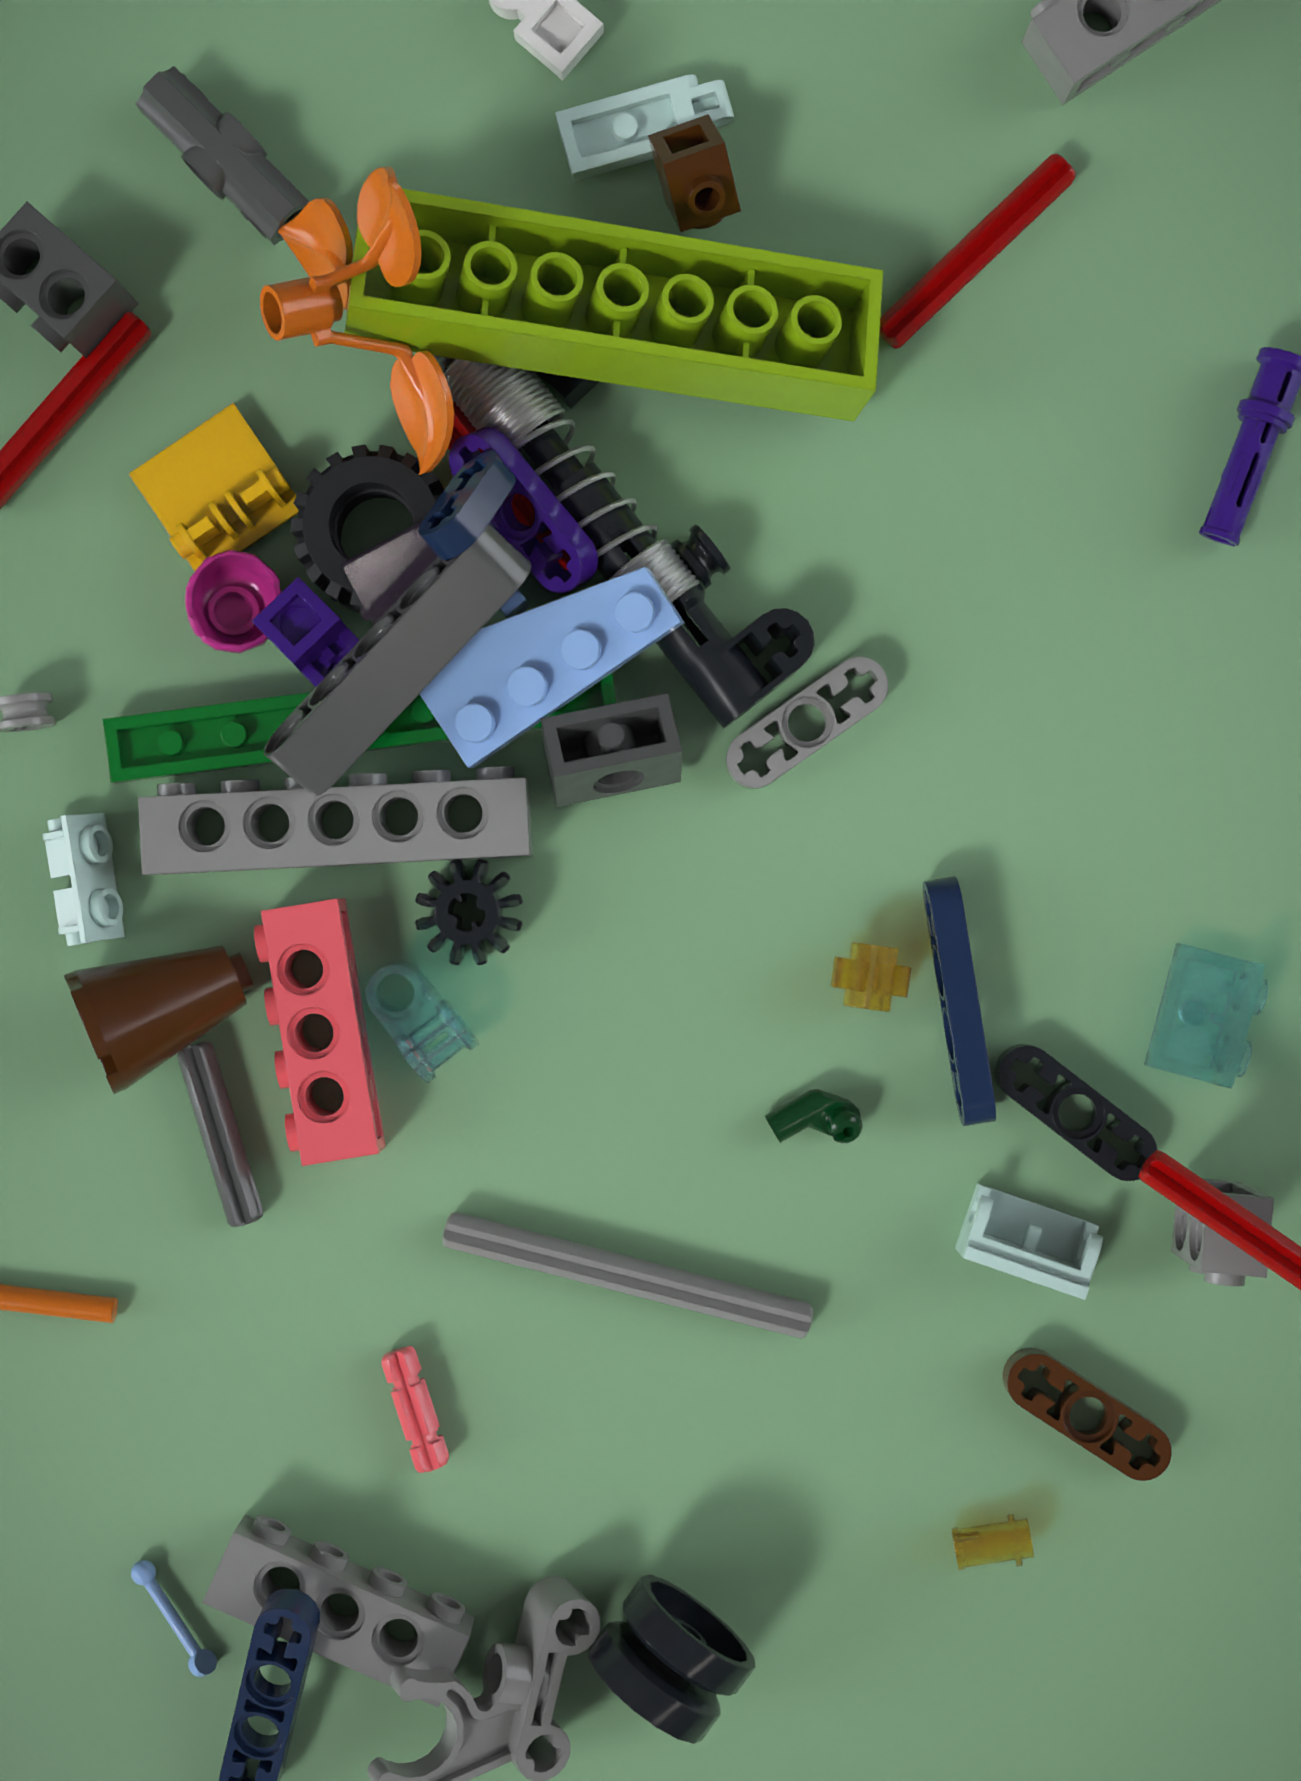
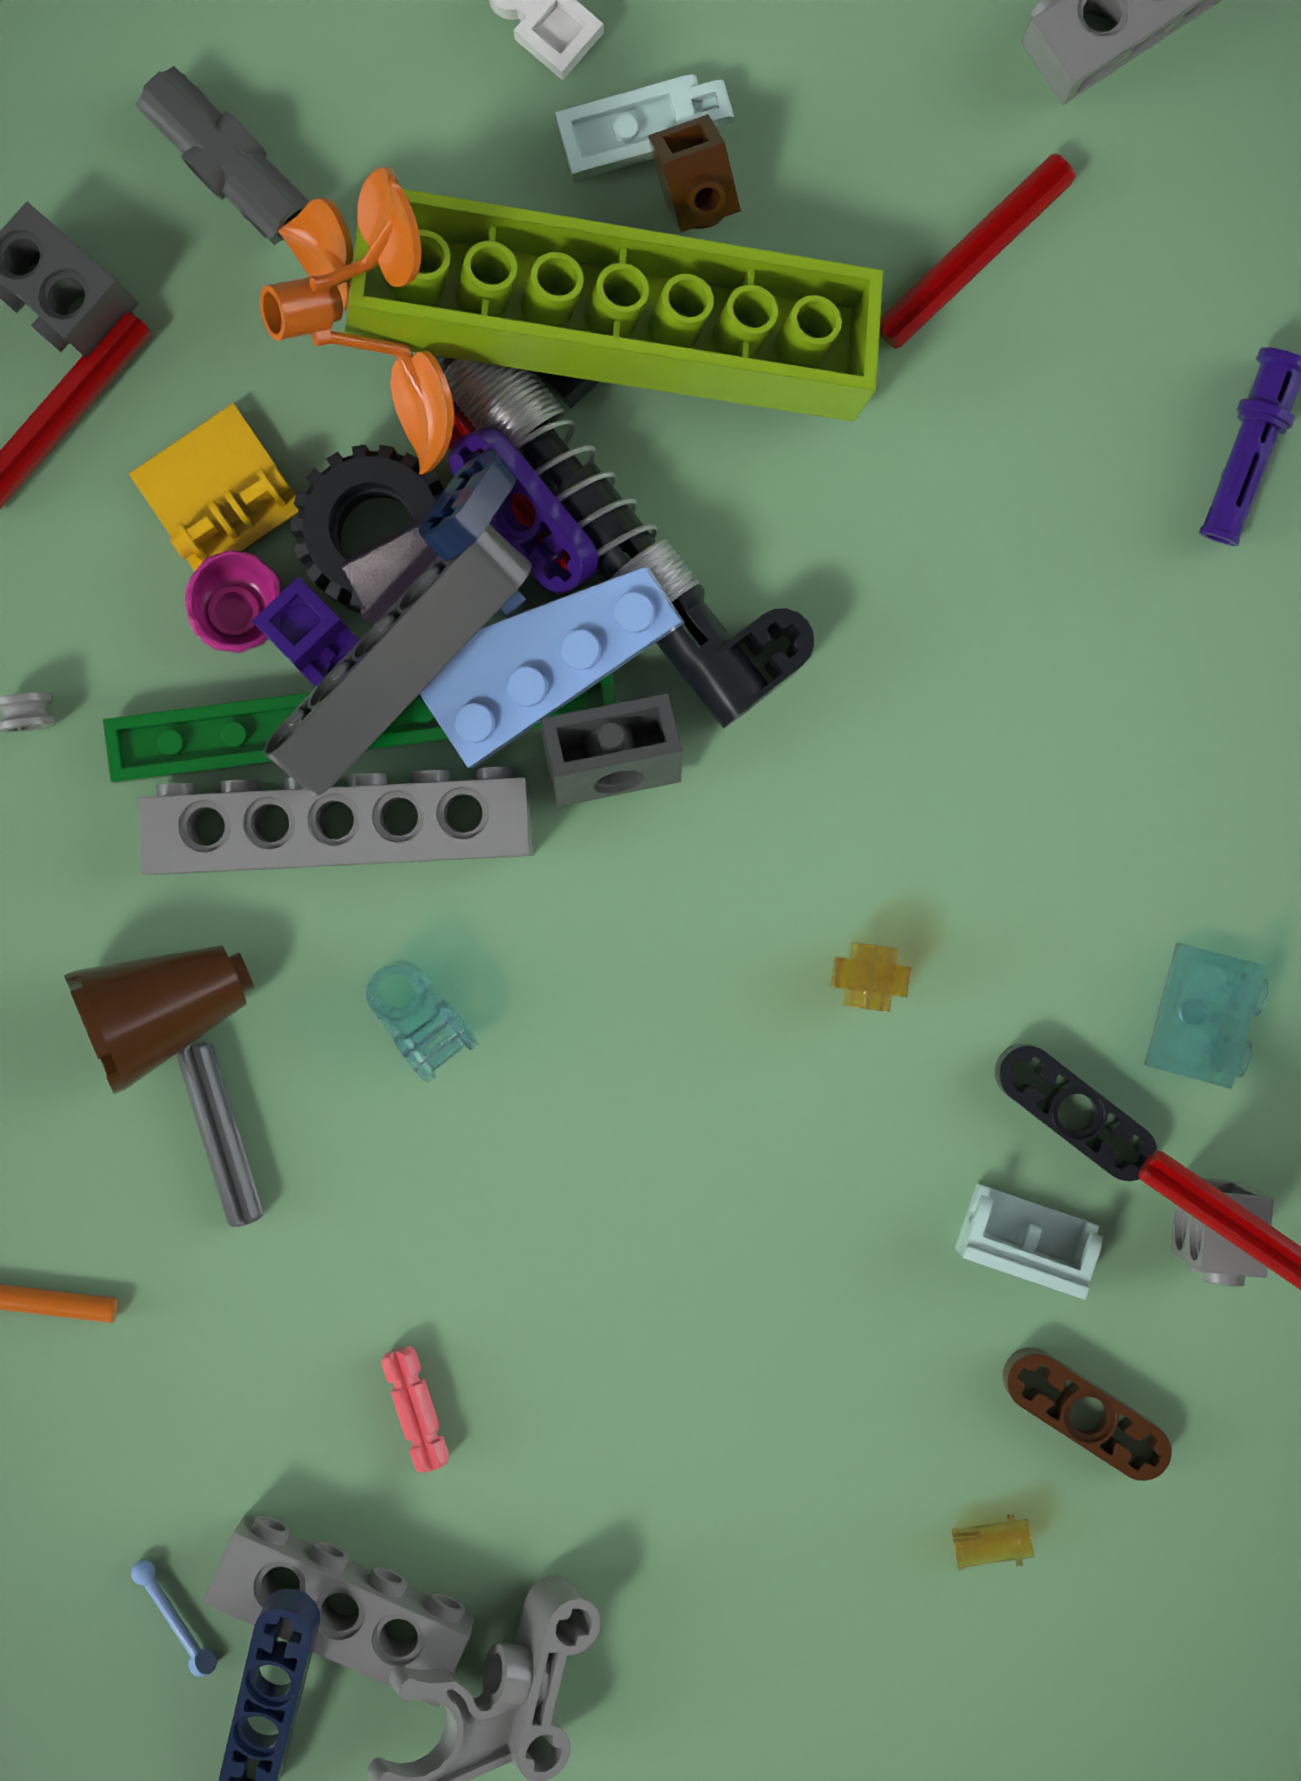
(83, 850): light aqua hinge -> none
(312, 1131): coral brick -> none
(450, 923): black gear -> none
(628, 1275): light grey axle -> none
(671, 1659): black wheel -> none
(701, 556): black bush -> none
(818, 1111): dark green arm -> none
(835, 682): light grey beam -> none
(959, 1001): dark blue beam -> none

